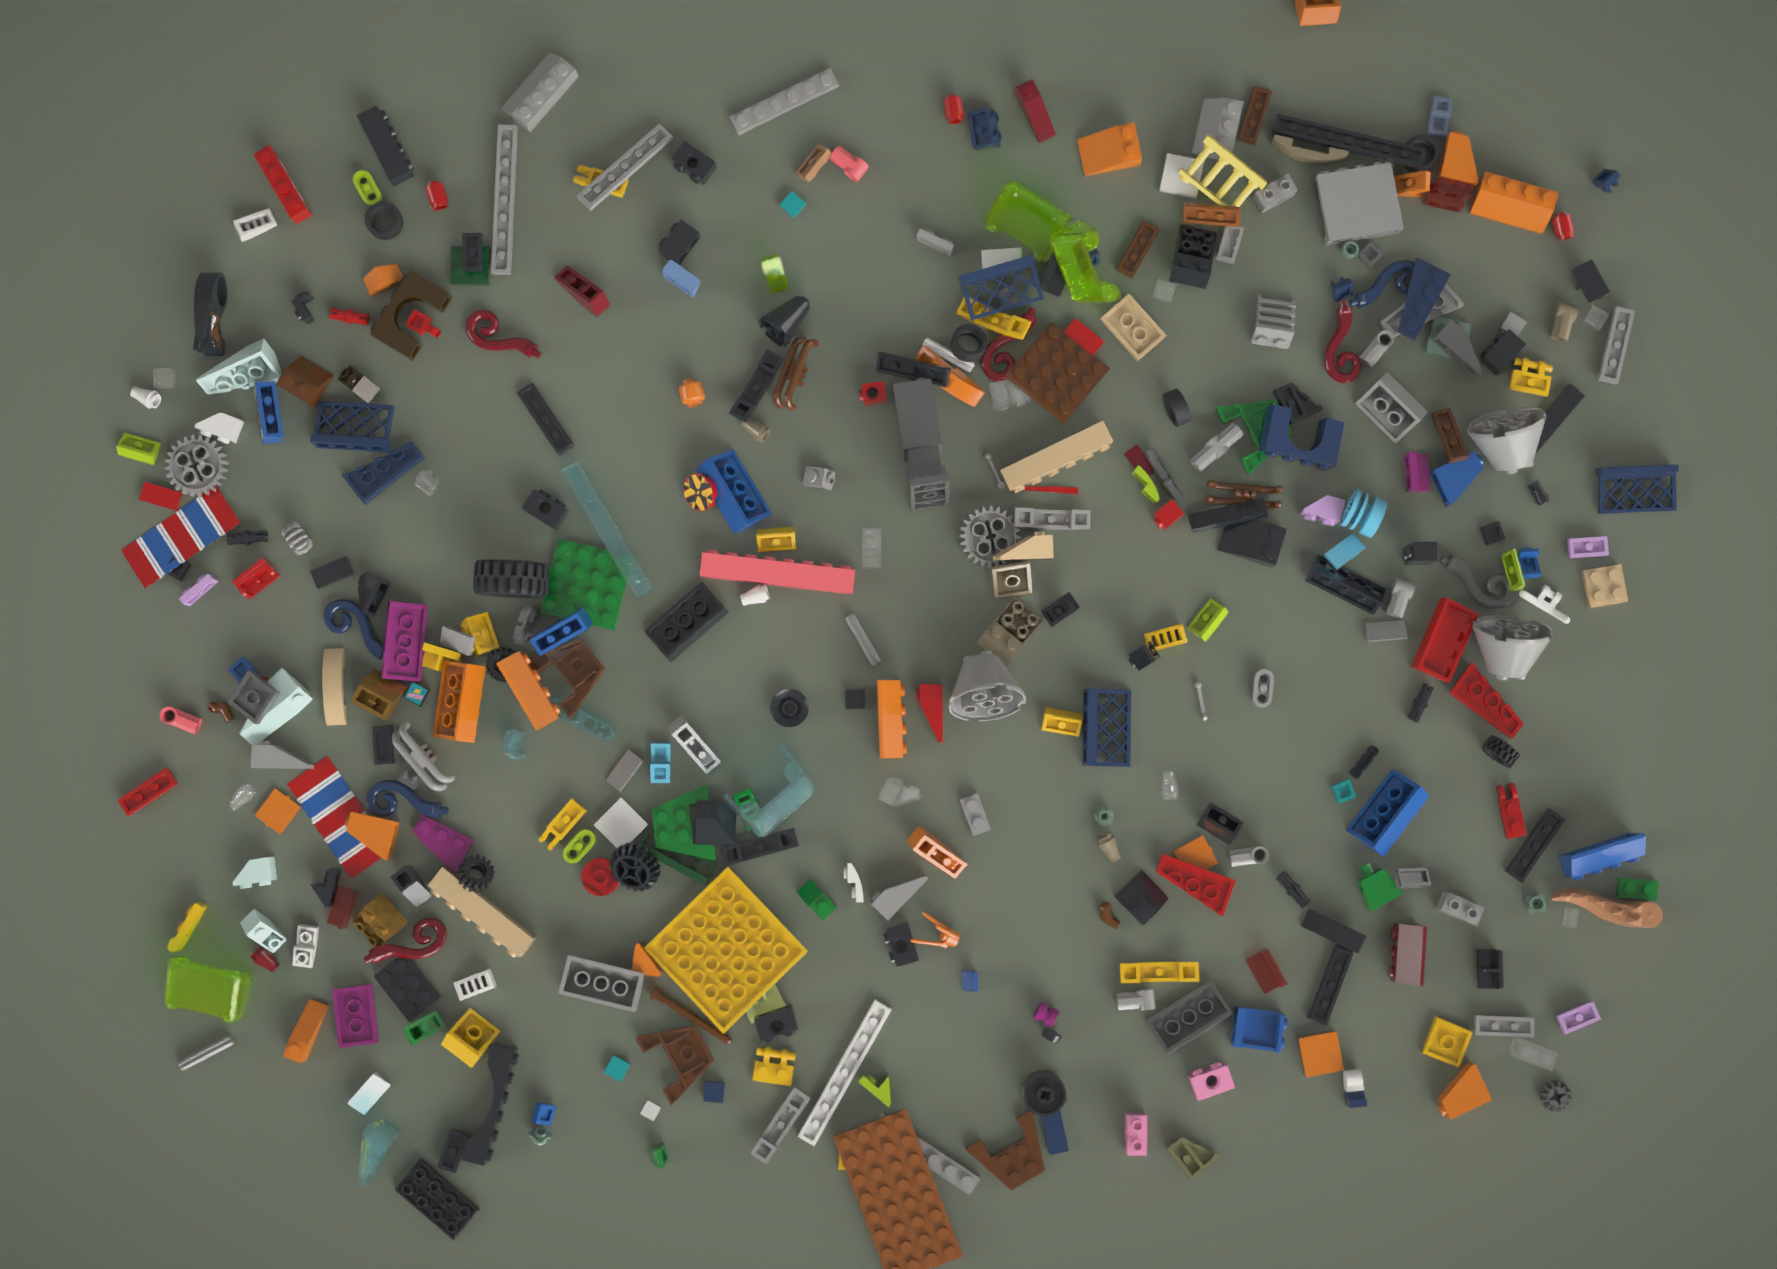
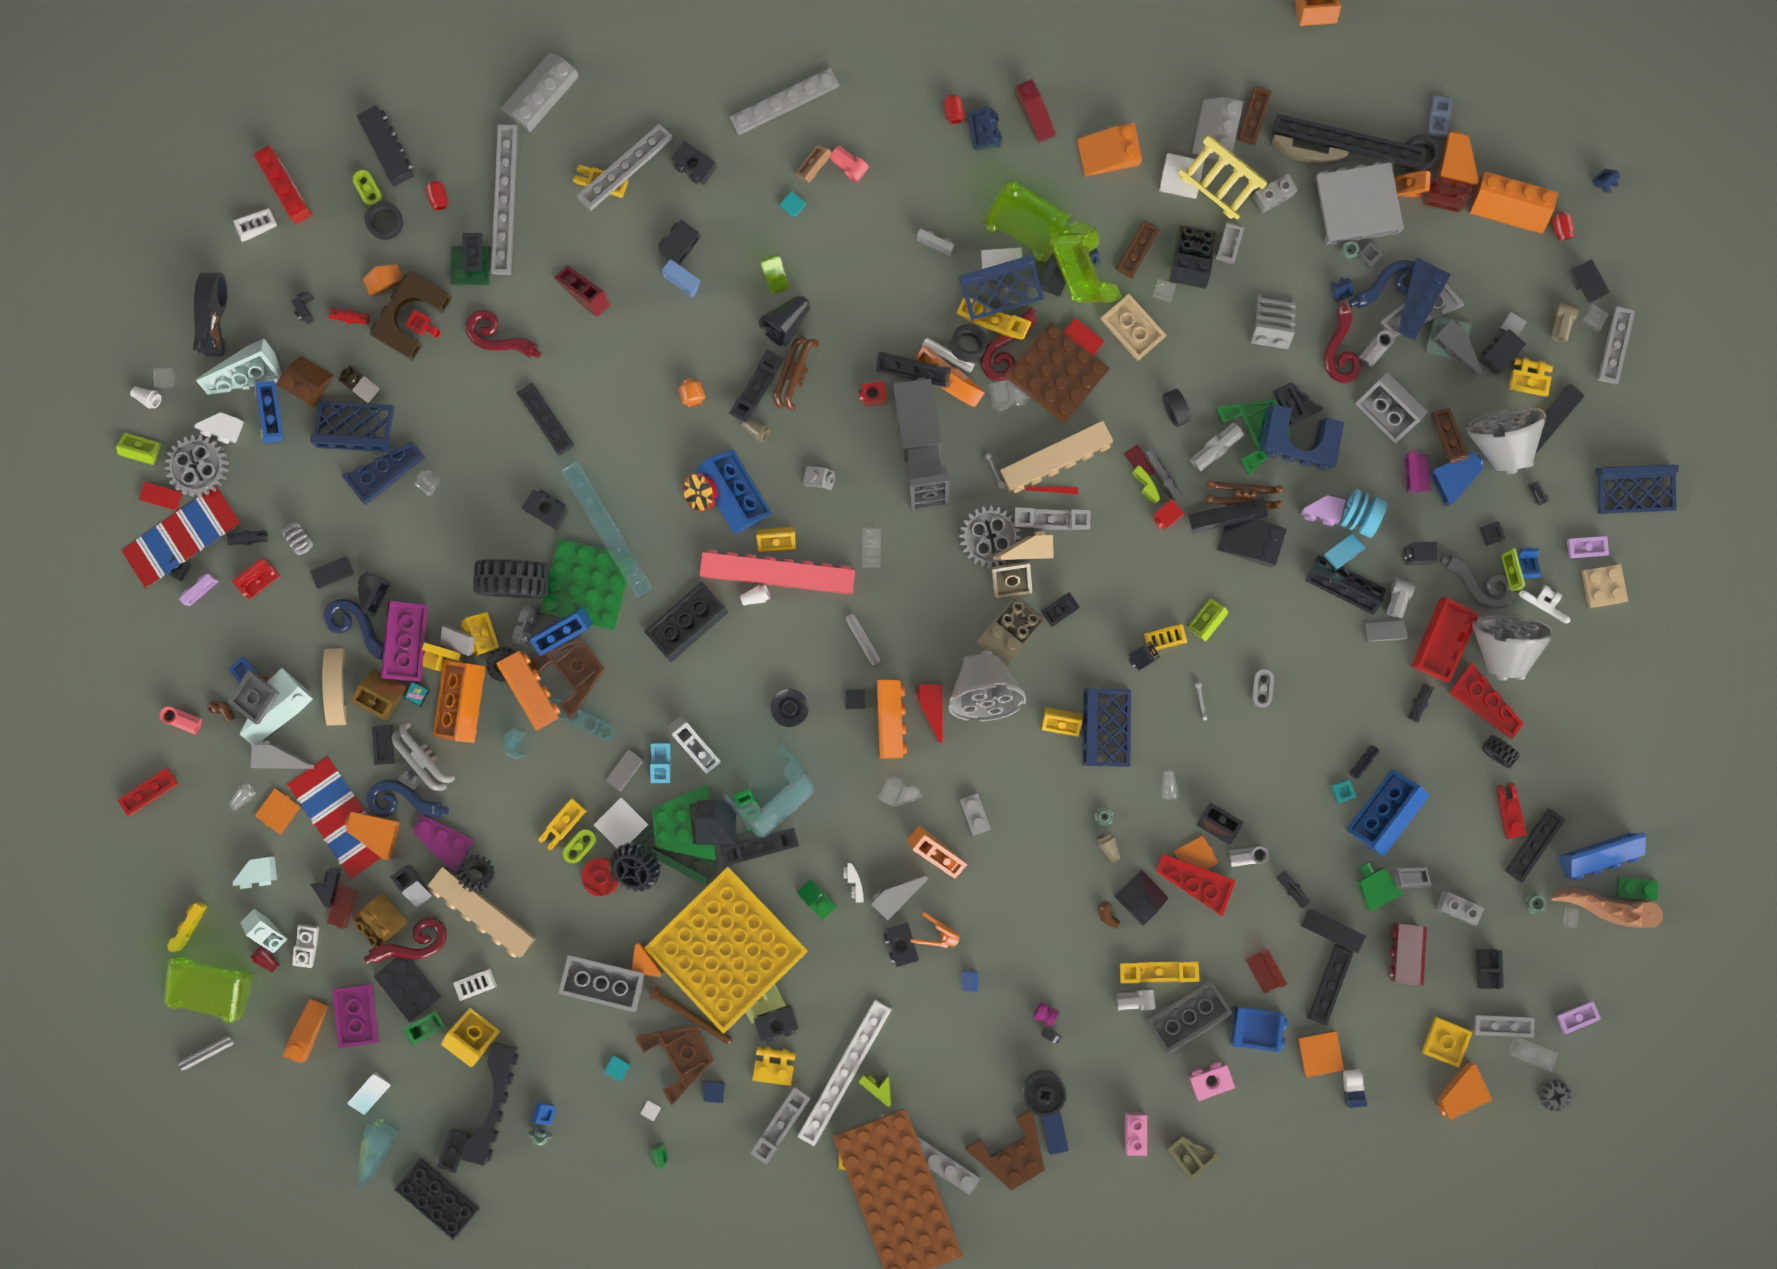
(1211, 214): dark orange tile -> none

